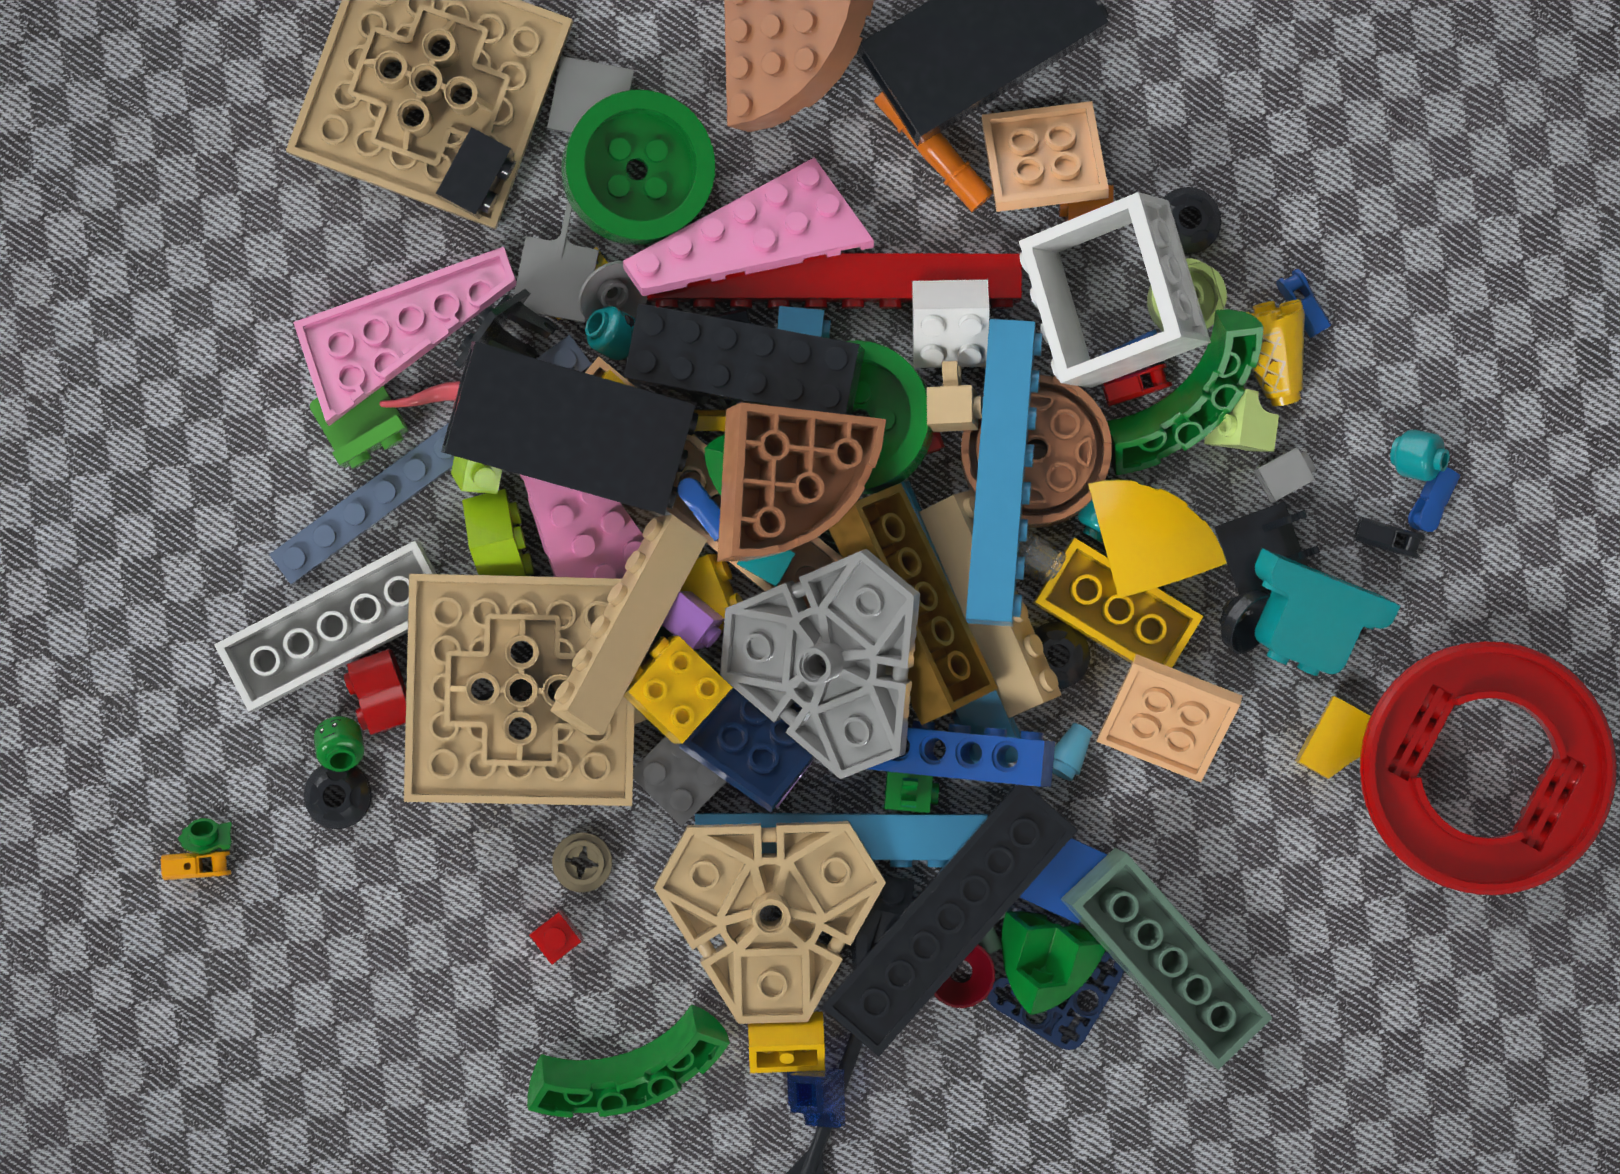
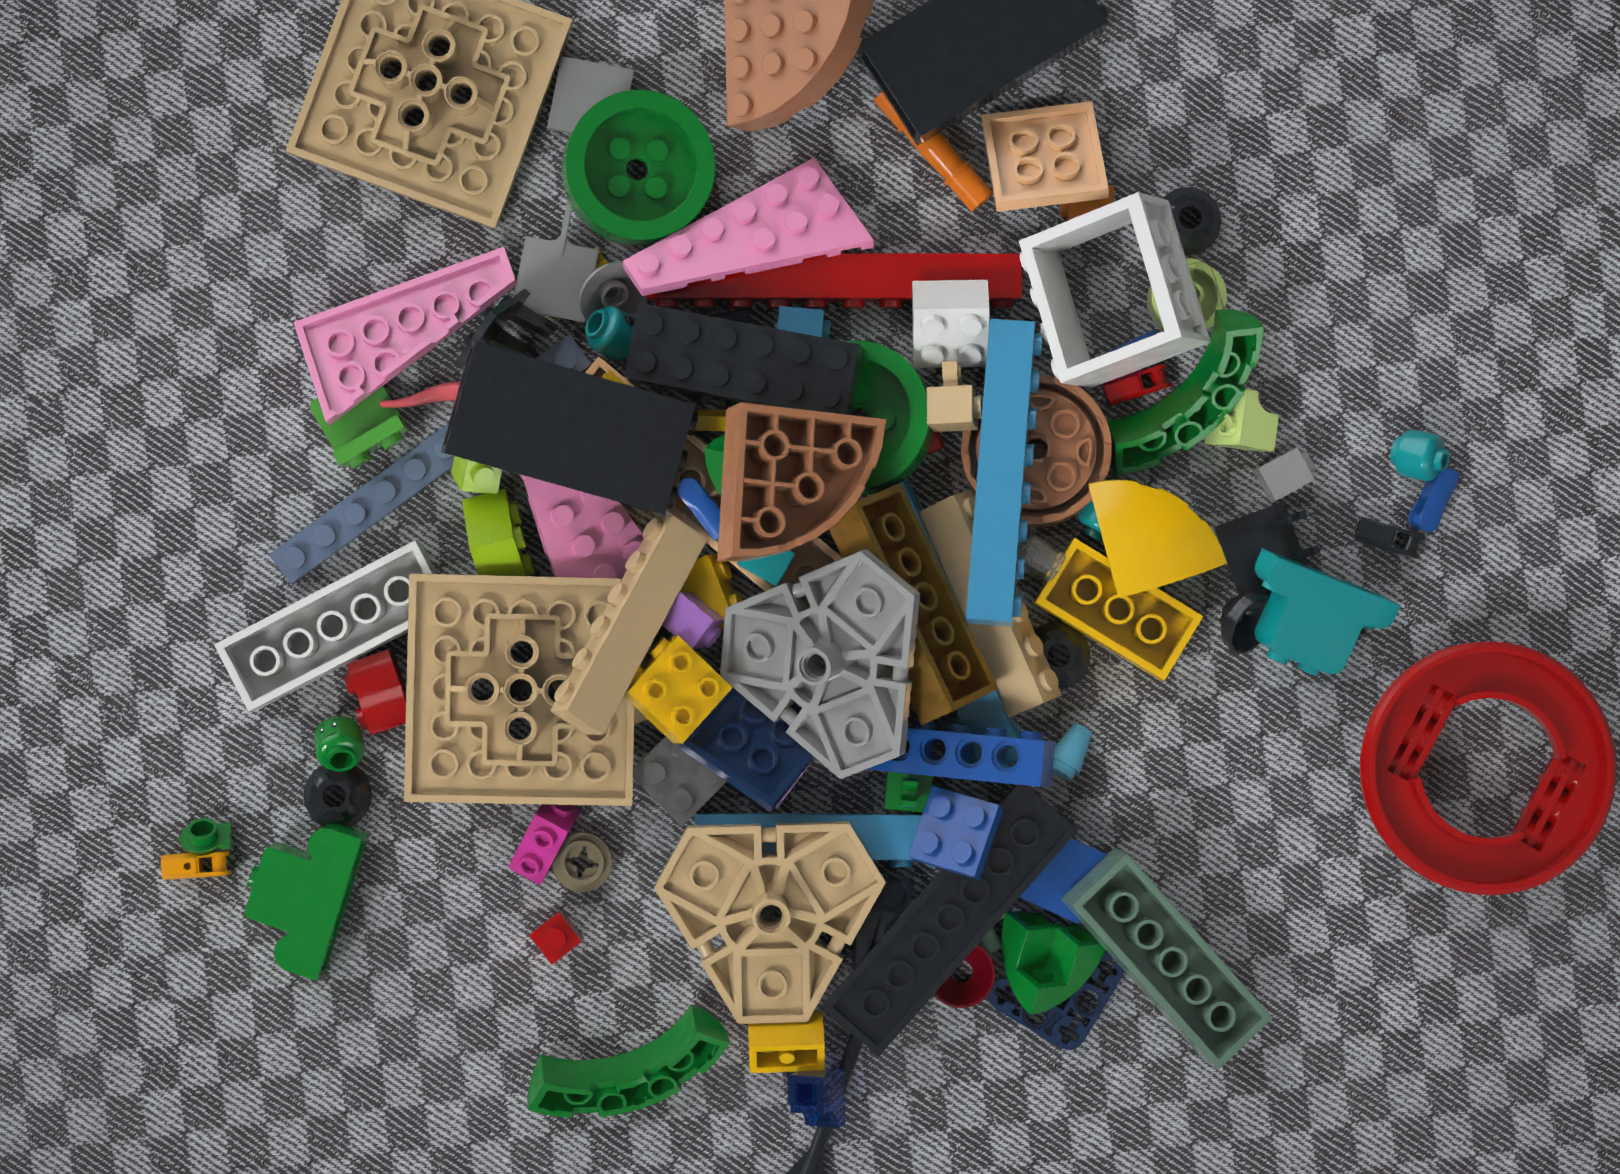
(306, 895): none -> green brick
(476, 174): black brick -> none
(543, 840): none -> dark pink bracket
(956, 832): none -> blue plate
(1169, 718): light nougat plate -> none
(1282, 351): yellow cone -> none
(1315, 317): blue bar -> none
(1335, 739): yellow slope -> none

